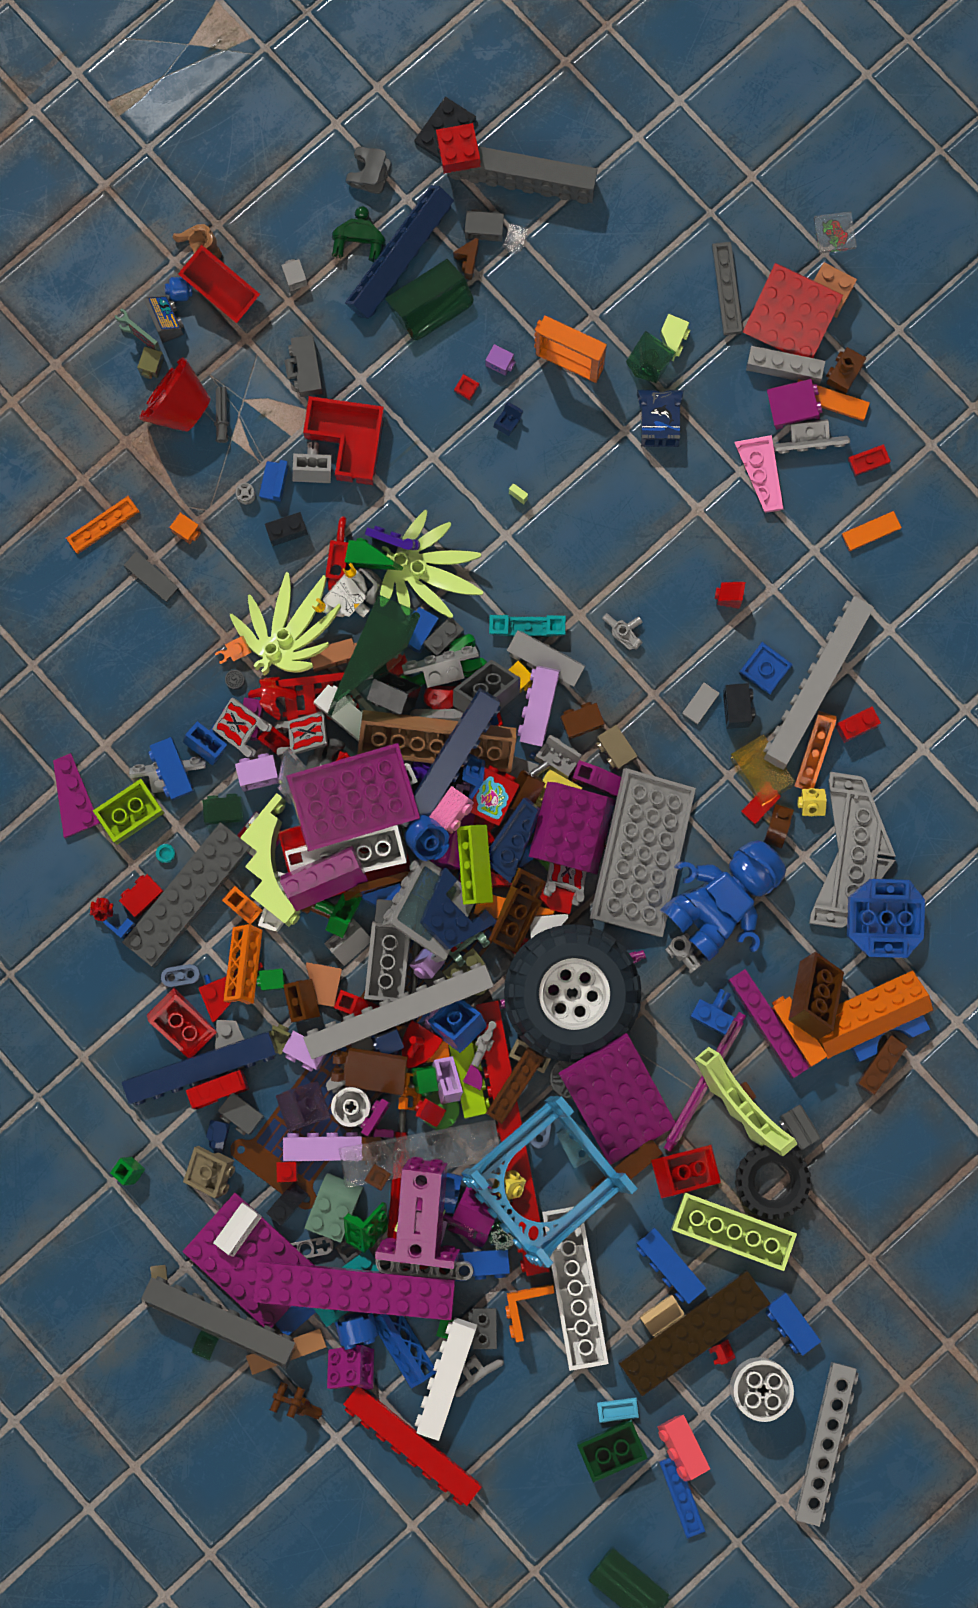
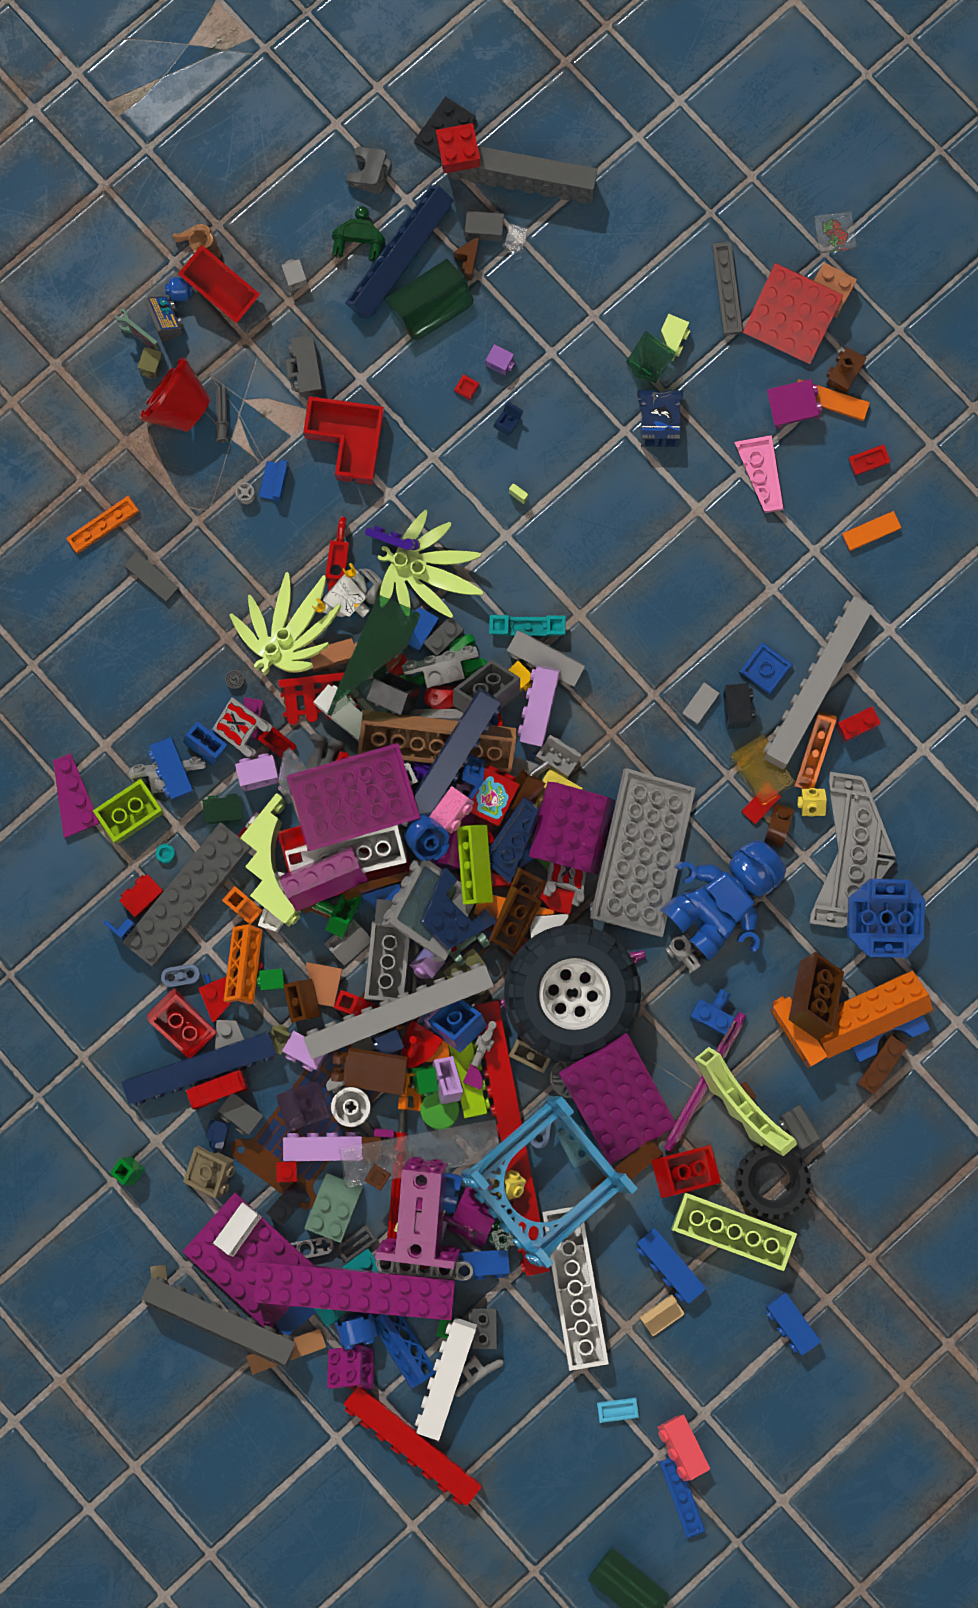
(101, 909): red gear -> none
(185, 528): orange brick -> none
(205, 1345): clear green slope -> none
(235, 649): orange plate -> none
(269, 692): red animal -> none
(286, 529): black brick -> none
(298, 1405): reddish brown axle -> none
(304, 733): flag -> none
(311, 466): light grey brick -> none
(364, 1234): green bracket -> none
(365, 555): green slope -> none
(379, 1110): magenta plate -> none
(430, 1112): red slope -> none
(512, 1309): orange bracket -> none
(515, 1085): reddish brown tile -> none
(572, 339): orange window -> none
(582, 720): reddish brown brick -> none
(597, 778): magenta slope -> none
(611, 1450): dark green brick -> none
(616, 748): dark tan brick -> none
(623, 631): light grey piece -> none
(694, 1332): dark brown brick -> none
(723, 1351): red tile -> none
(730, 594): red slope -> none
(751, 1376): white brick -> none
(768, 1024): magenta brick -> none
(785, 365): light grey brick -> none
(810, 434): light grey bracket -> none
(817, 1515): light grey brick -> none

